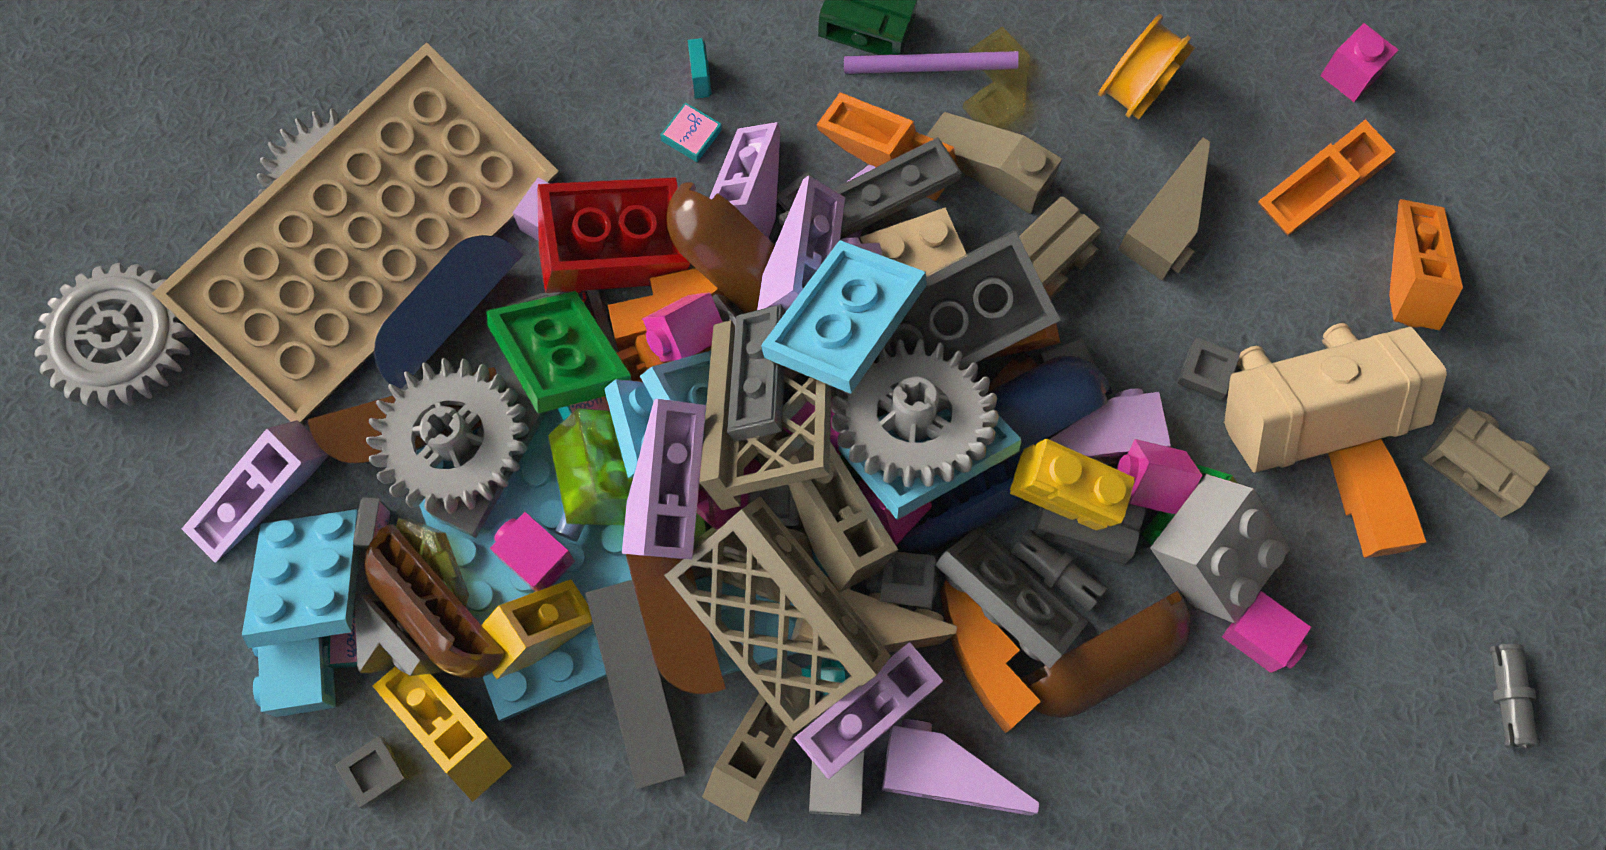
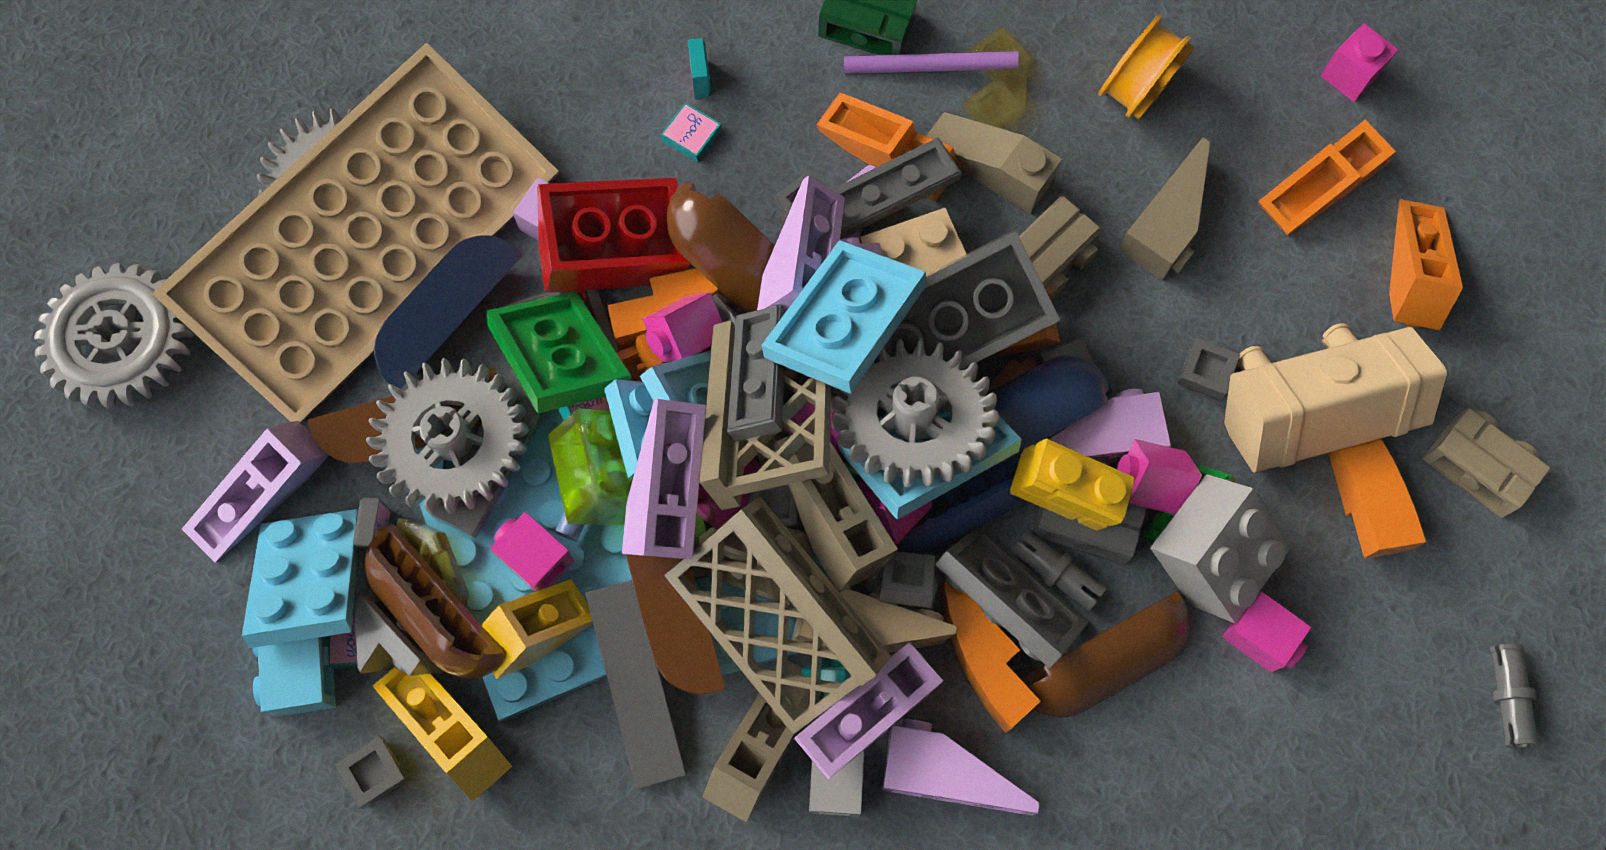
(751, 174): lavender slope -> none

